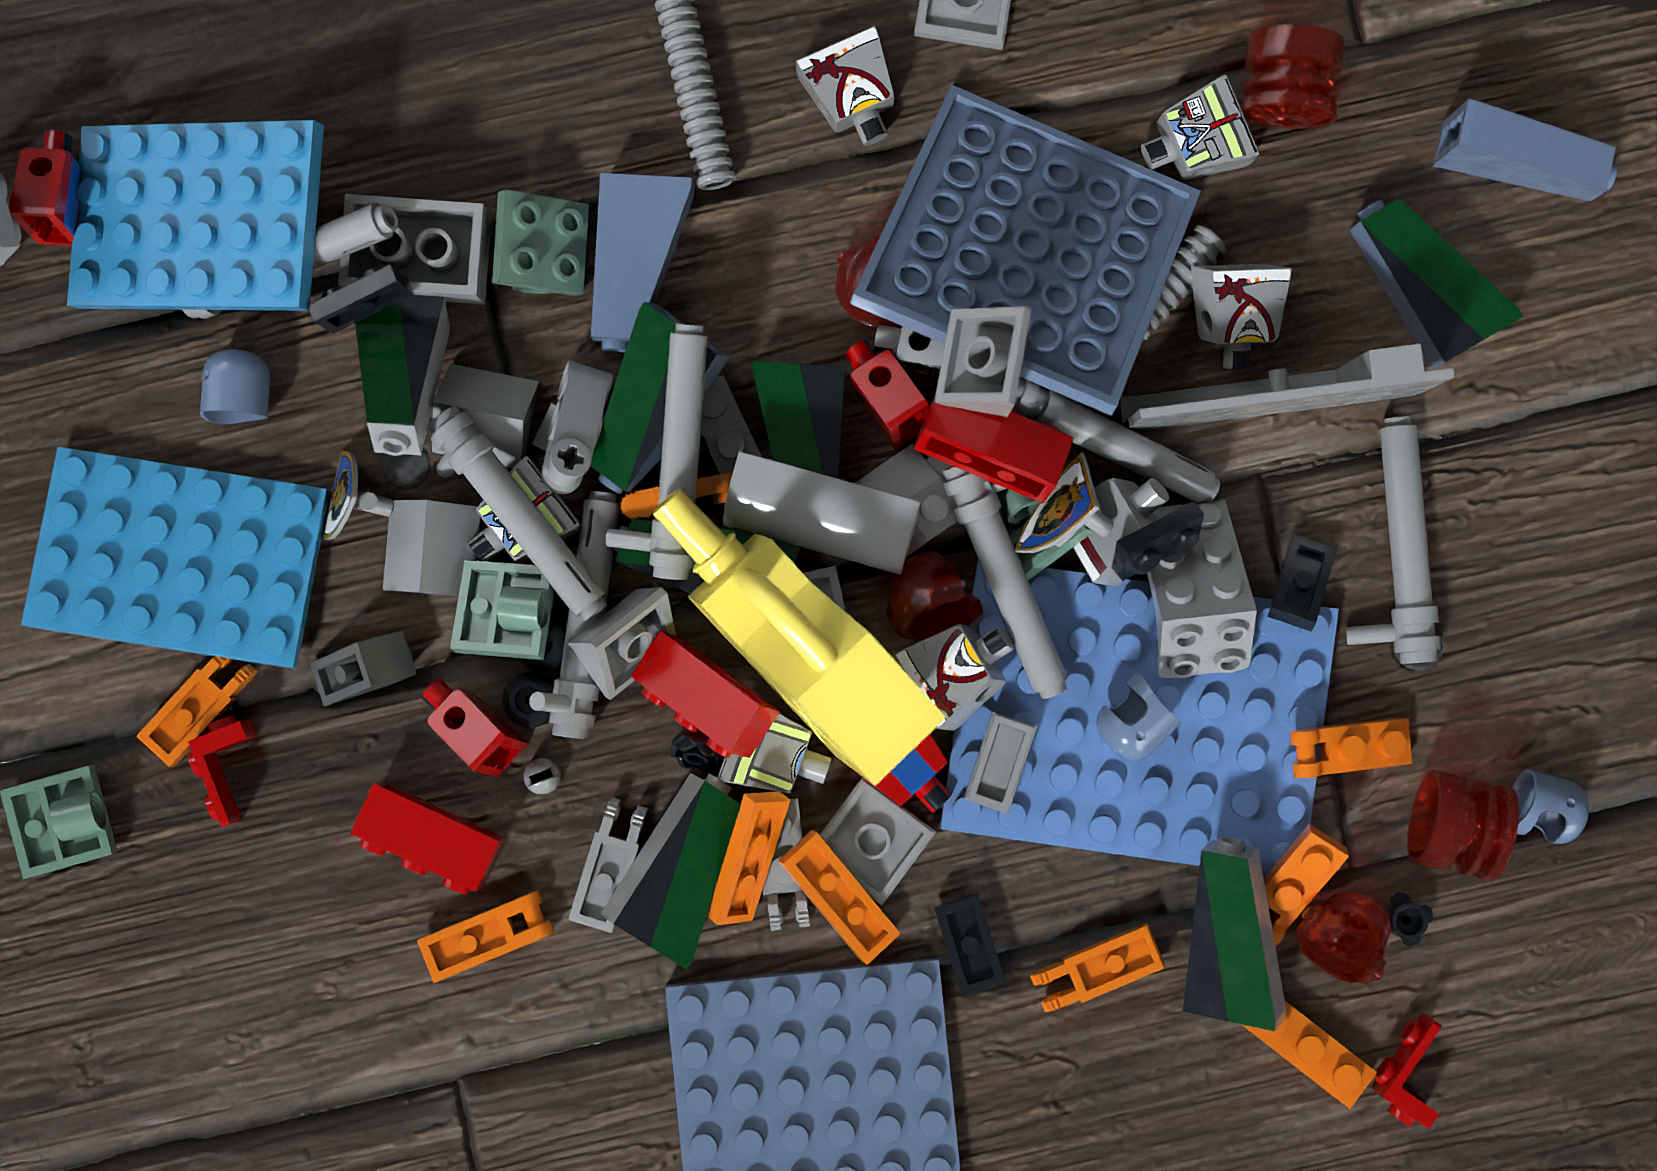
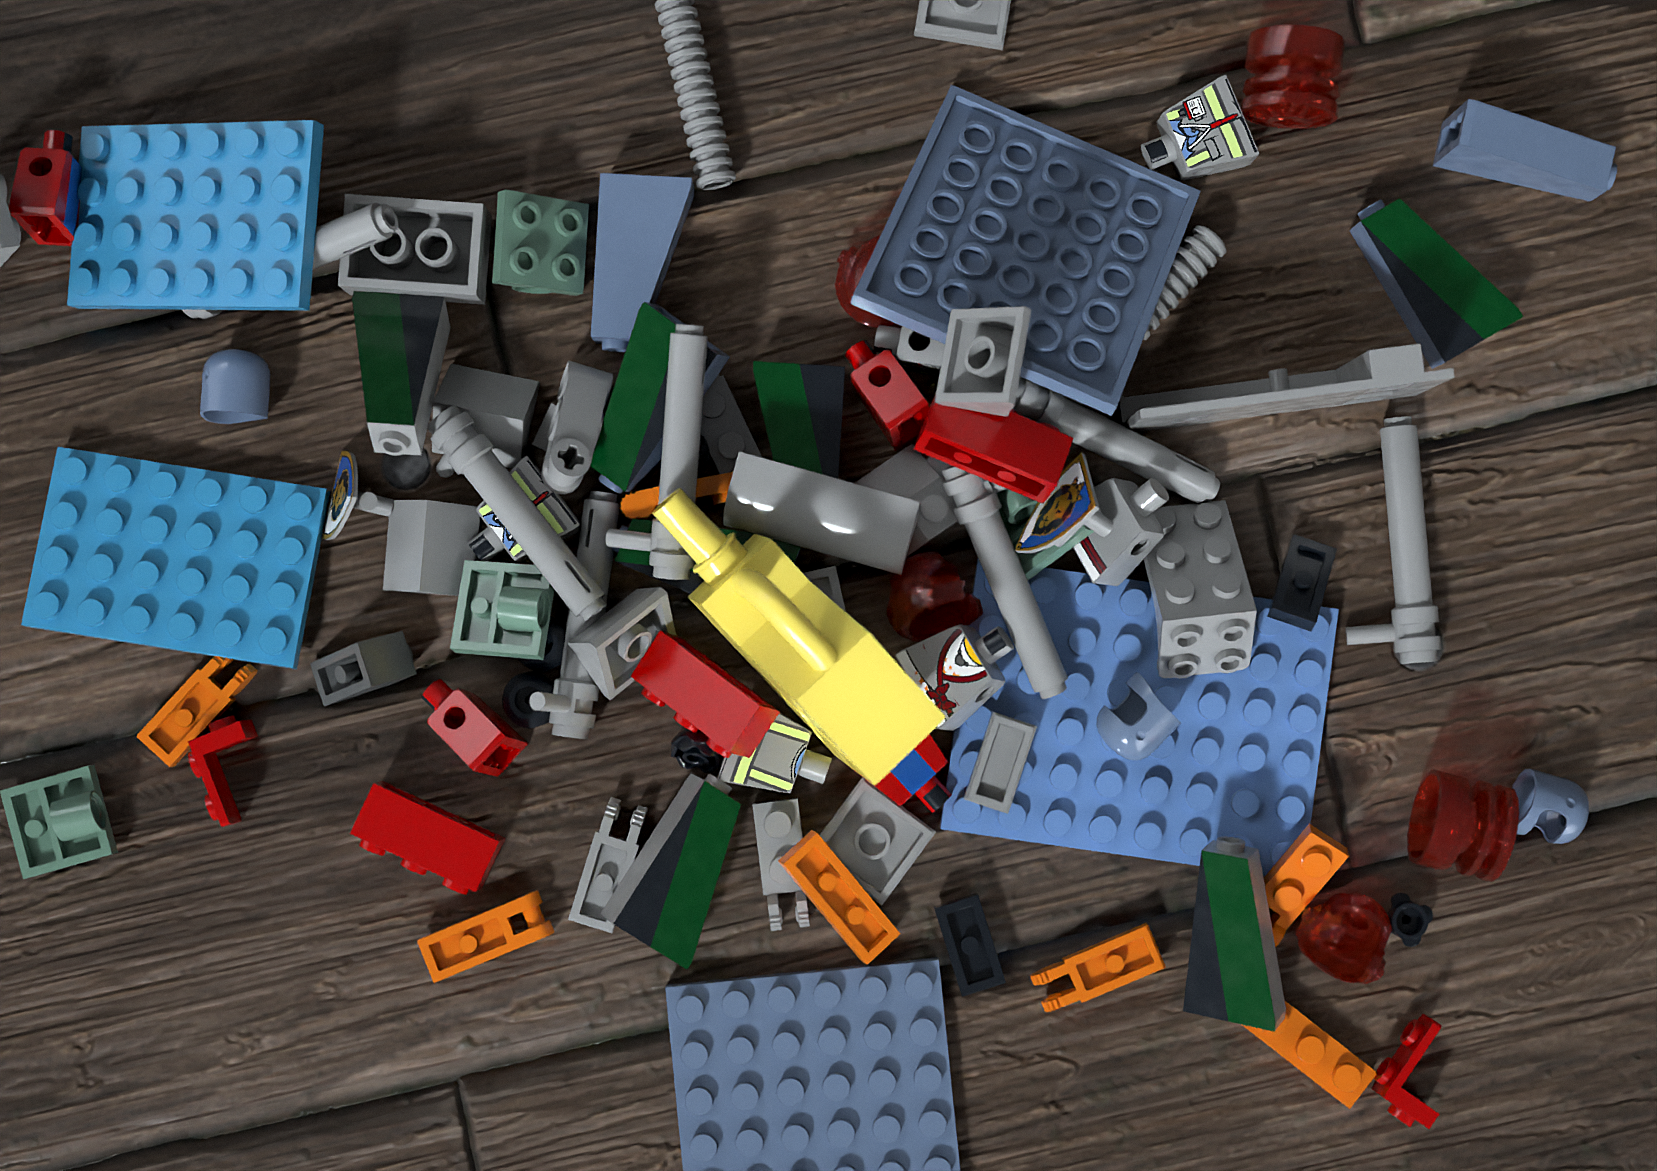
(350, 304): black plate -> none
(546, 785): light grey hinge -> none
(748, 857): orange plate -> none
(850, 84): torso -> none
(1158, 540): black plate -> none
(1239, 306): torso -> none
(1351, 747): orange plate -> none

